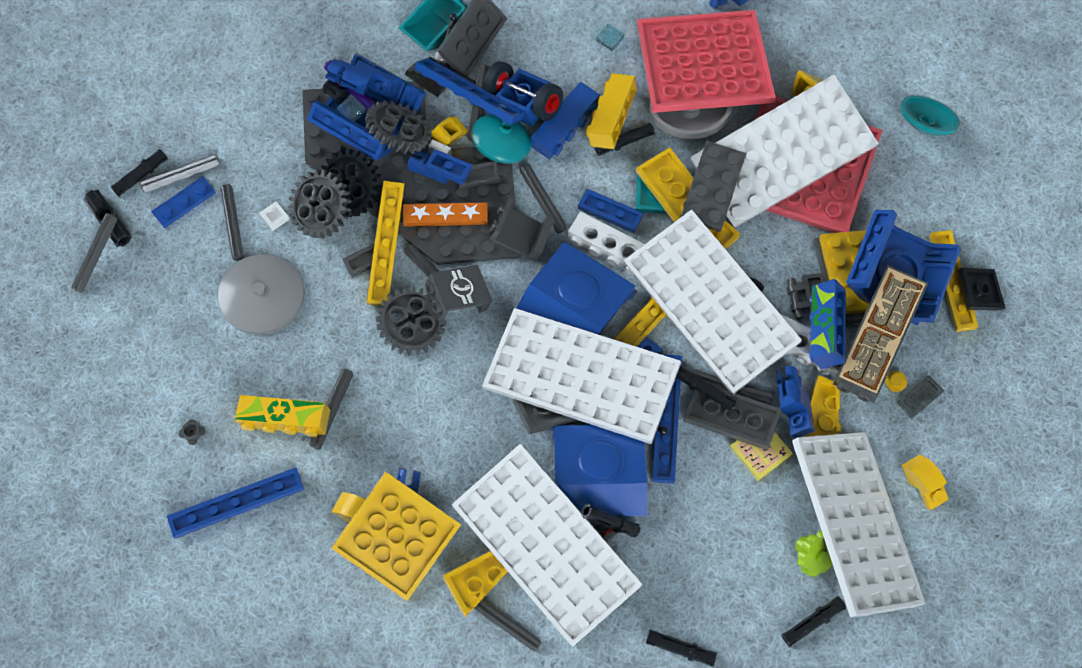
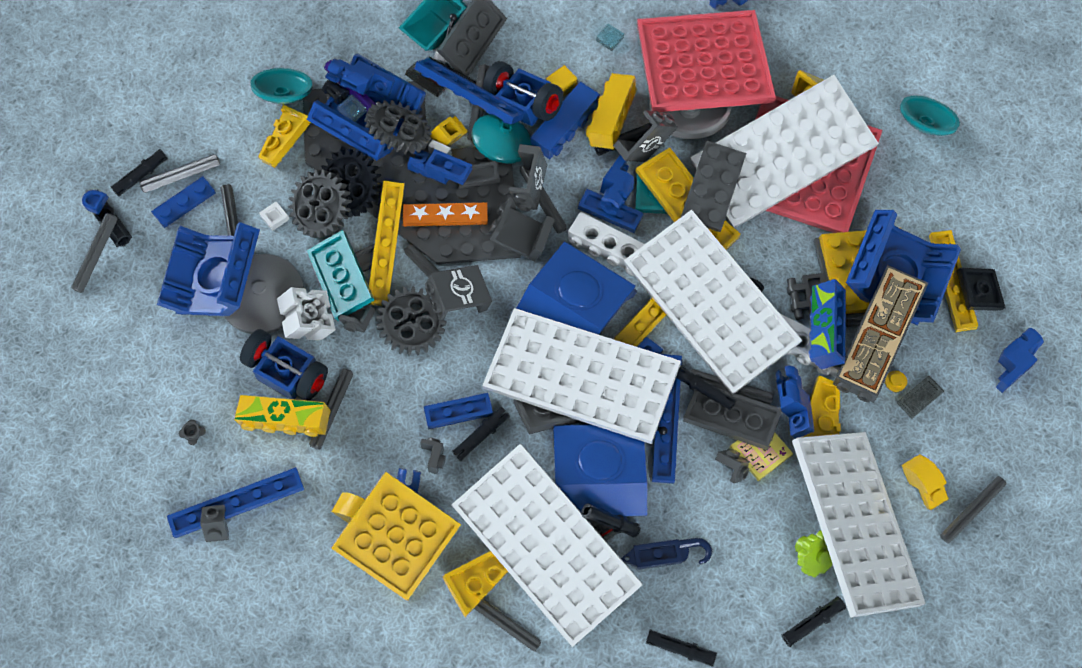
(94, 201): none -> blue tile
(208, 271): none -> blue panel
(214, 523): none -> dark grey bracket
(281, 85): none -> teal dish
(283, 366): none -> brick
(286, 133): none -> yellow wing
(306, 314): none -> white brick
(340, 275): none -> plate
(358, 320): none -> dark grey bracket
(436, 458): none -> dark grey bracket
(458, 411): none -> blue plate
(481, 433): none -> black pin
(535, 162): none -> dark grey panel
(564, 79): none -> yellow brick
(616, 186): none -> blue plate
(642, 150): none -> dark grey panel
(665, 553): none -> dark blue plate
(733, 460): none -> dark grey bracket
(973, 509): none -> dark grey axle
(1018, 357): none -> blue plate

